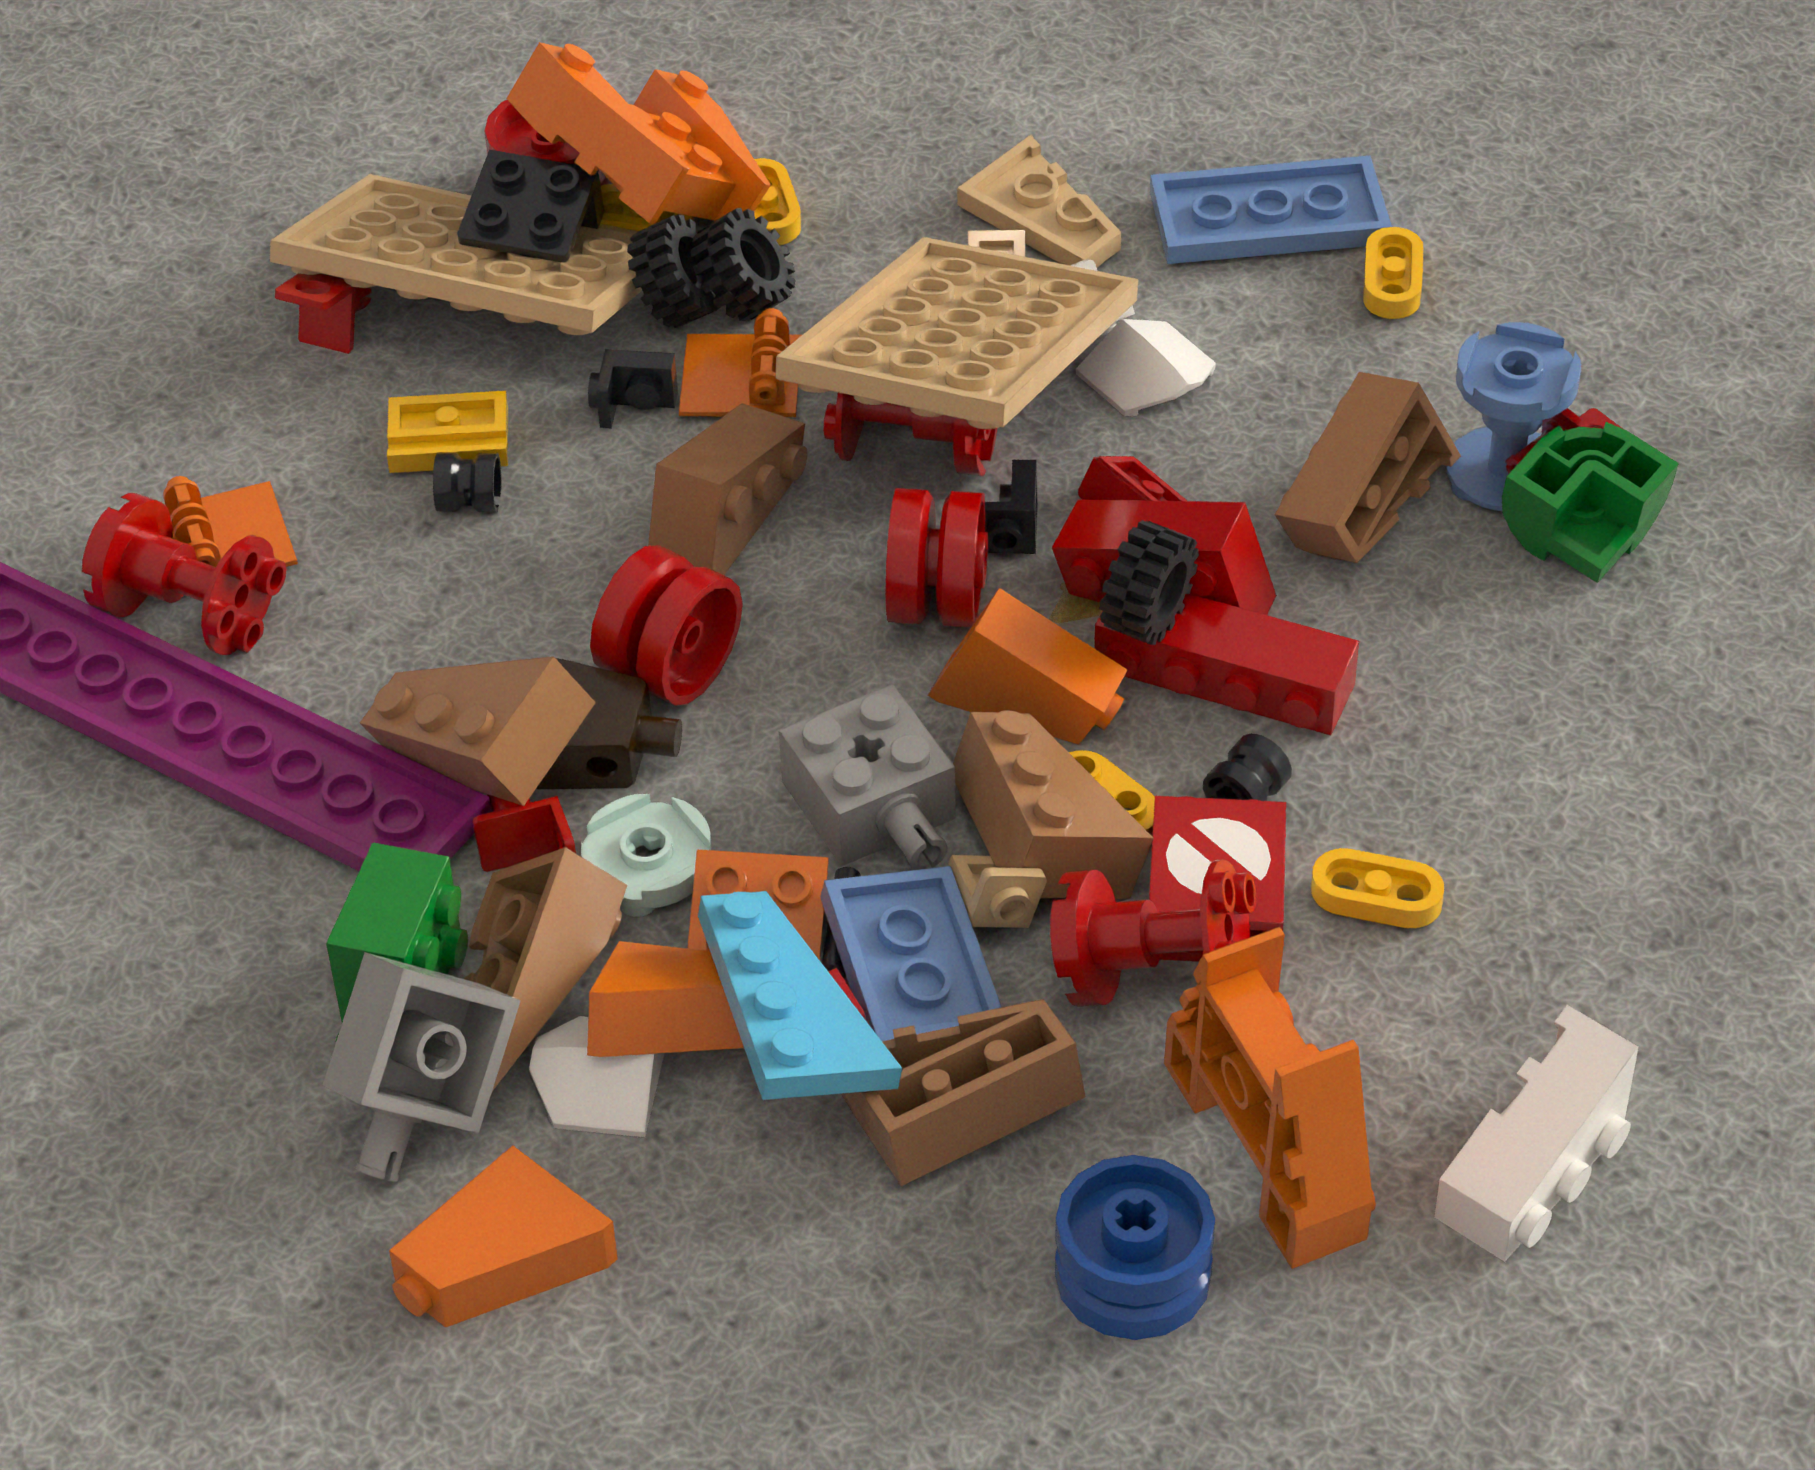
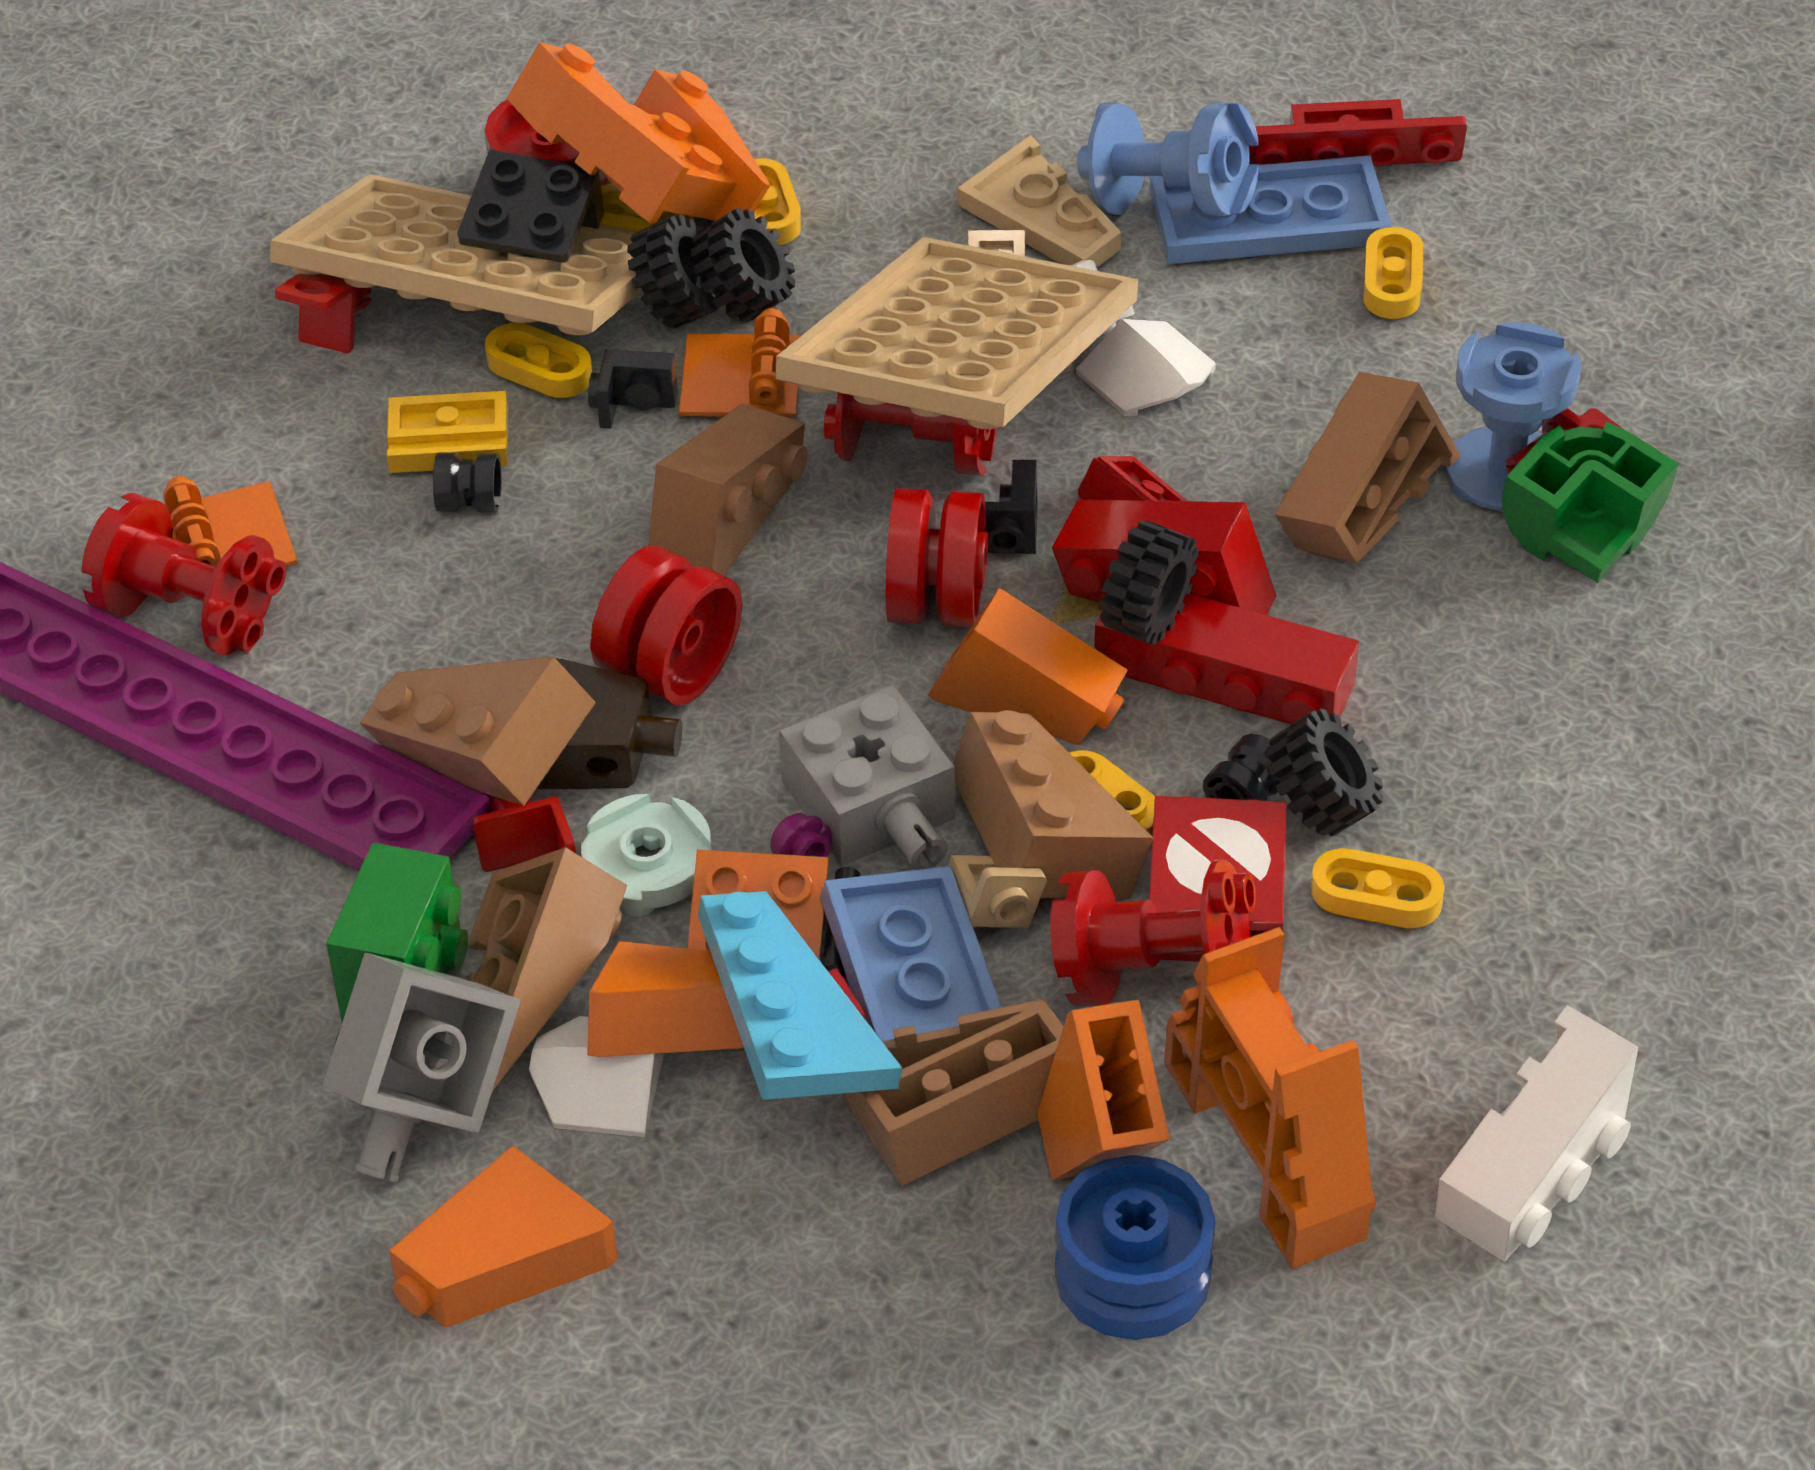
(544, 361): none -> yellow plate
(801, 836): none -> magenta plate
(1101, 1091): none -> orange slope
(1206, 159): none -> medium blue piece
(1325, 772): none -> black tyre
(1357, 130): none -> red bracket

